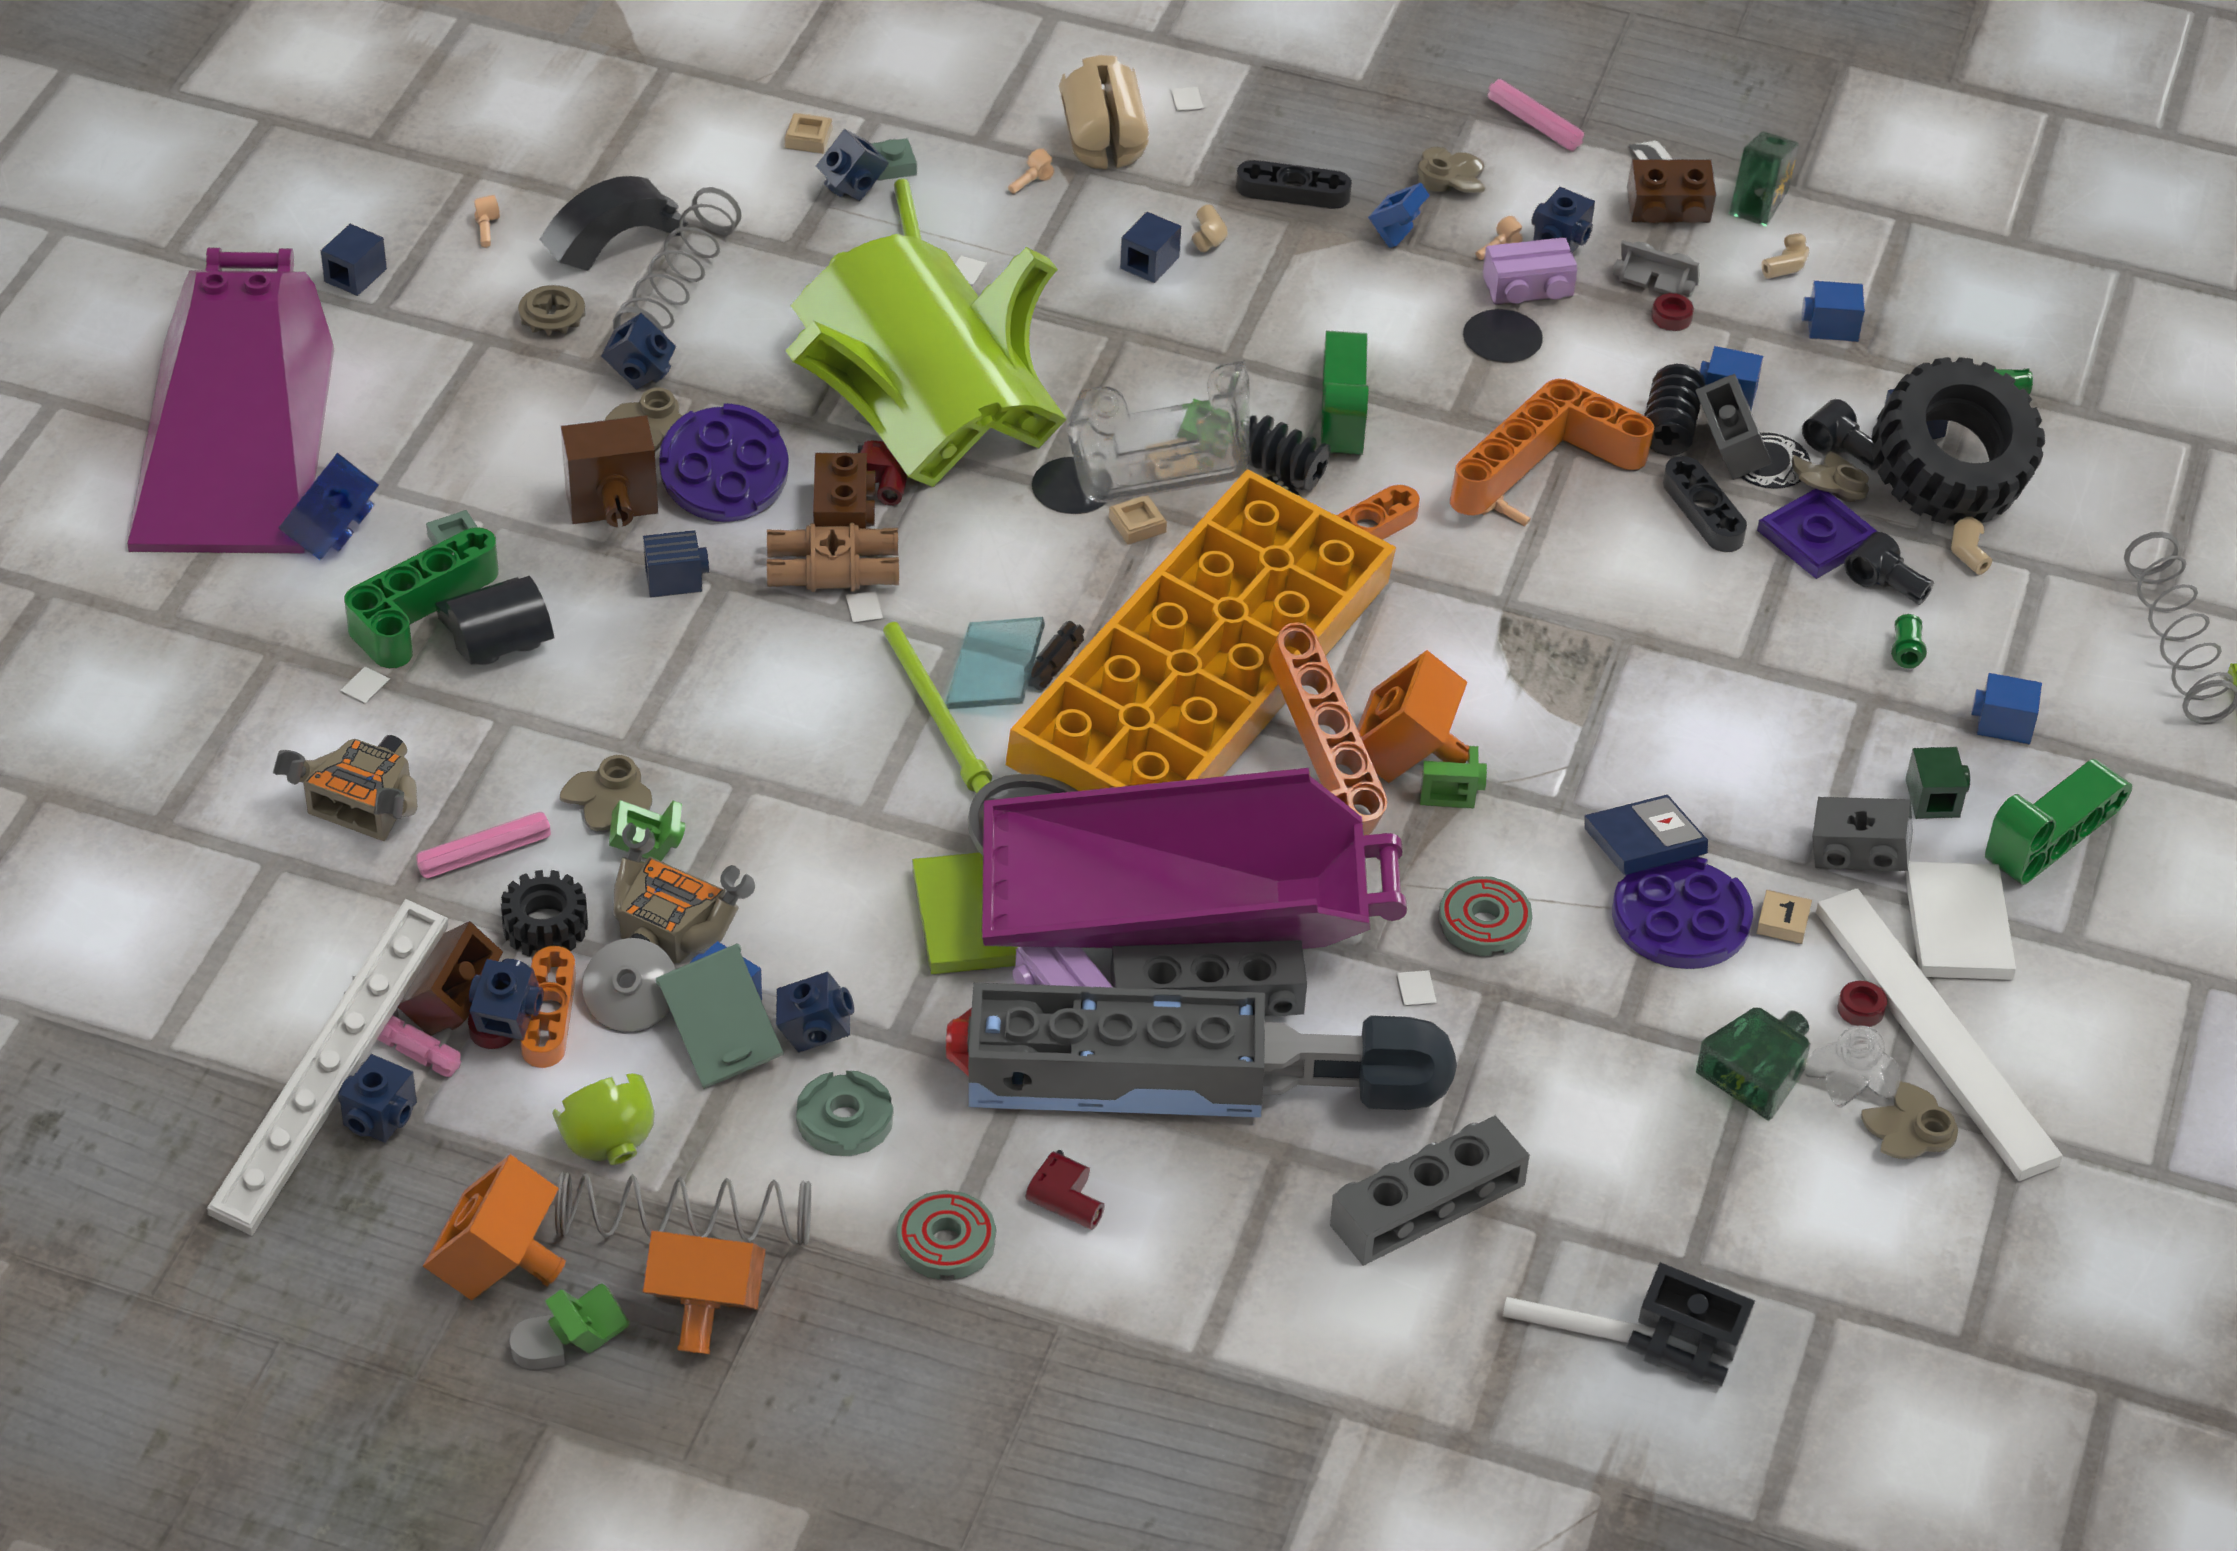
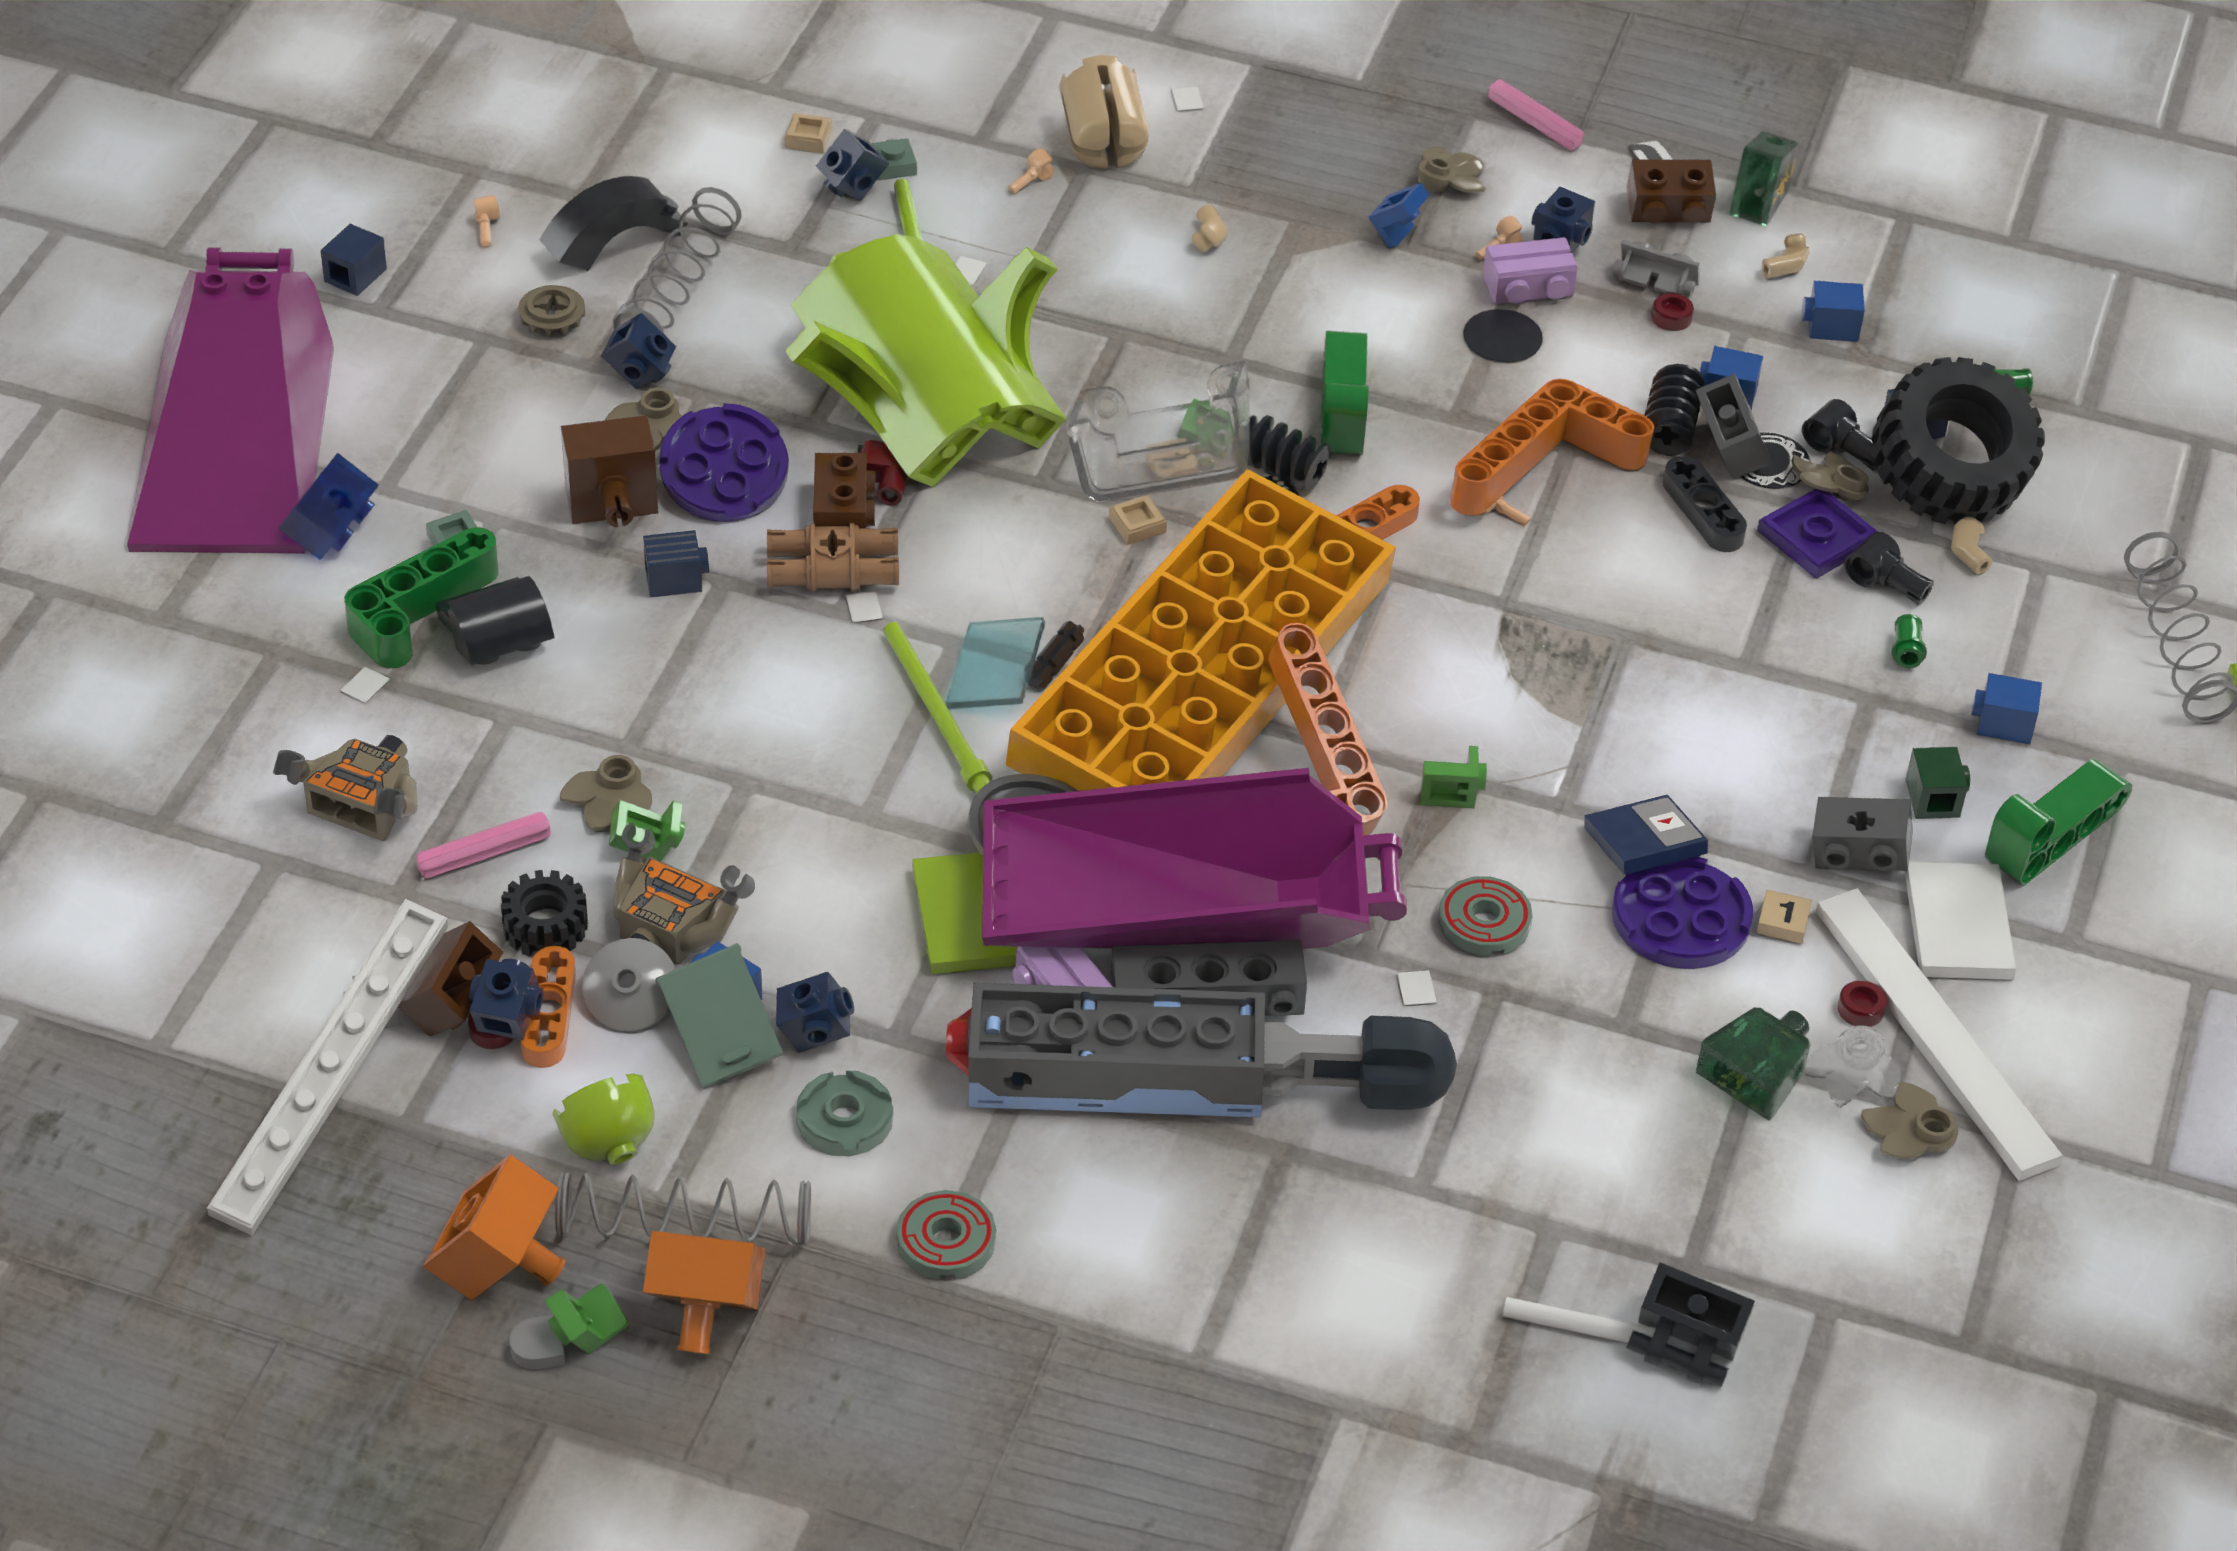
(377, 1098): dark blue brick -> none
(420, 1047): bright pink axle -> none
(1058, 1189): dark red piece -> none
(1059, 488): black sticker -> none
(1150, 247): dark blue brick -> none
(1256, 178): black beam -> none
(1413, 717): orange brick -> none
(1428, 1189): dark grey brick -> none

